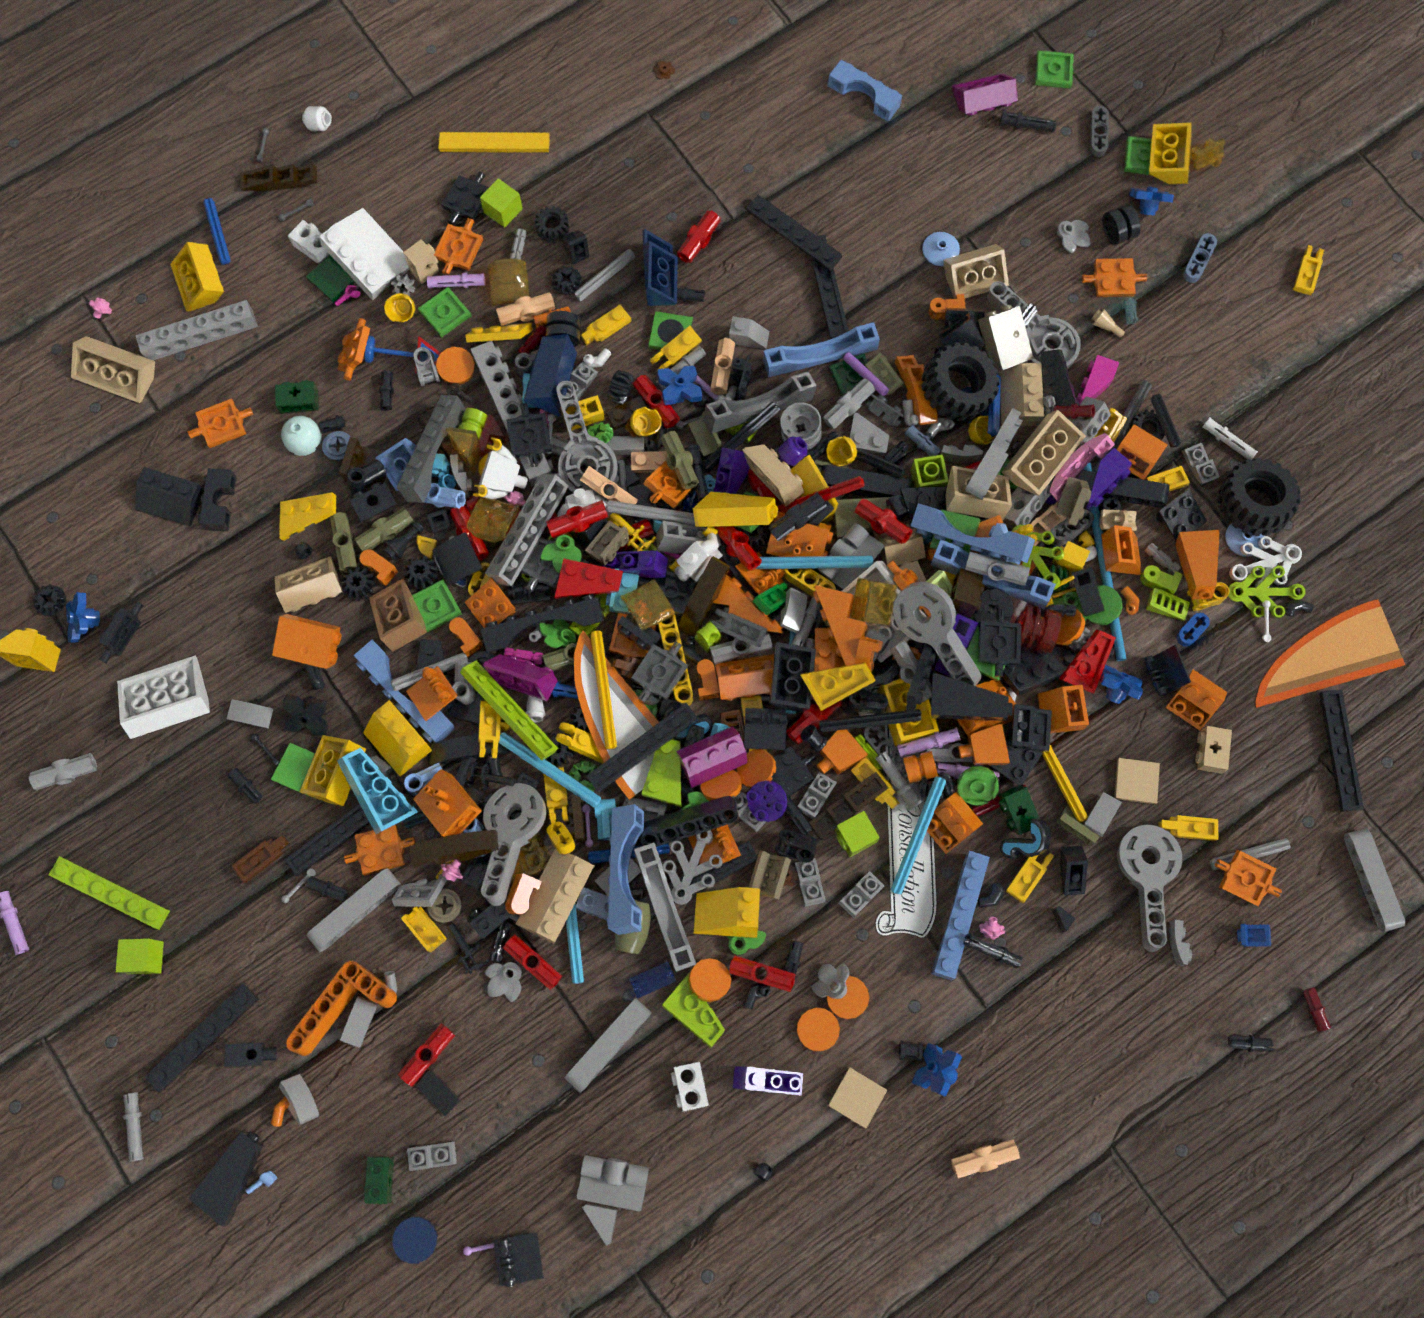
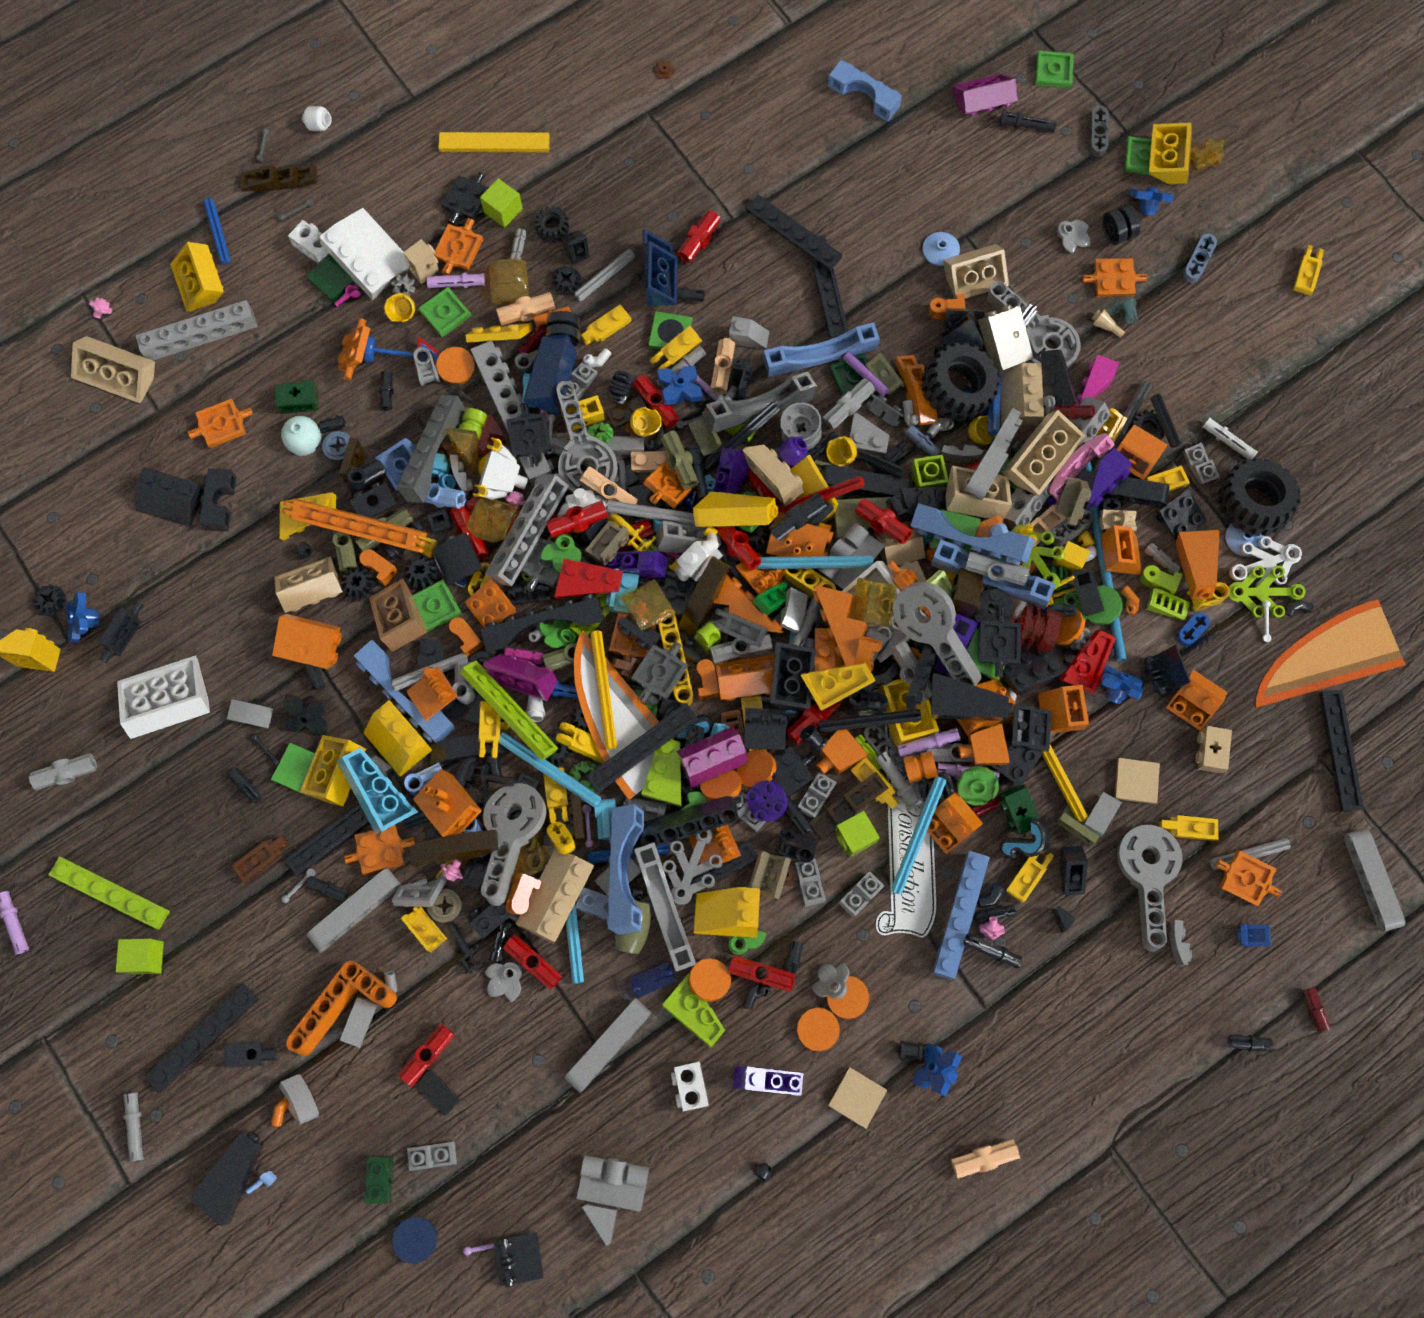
(355, 524): none -> orange hinge
(999, 913): none -> black axle

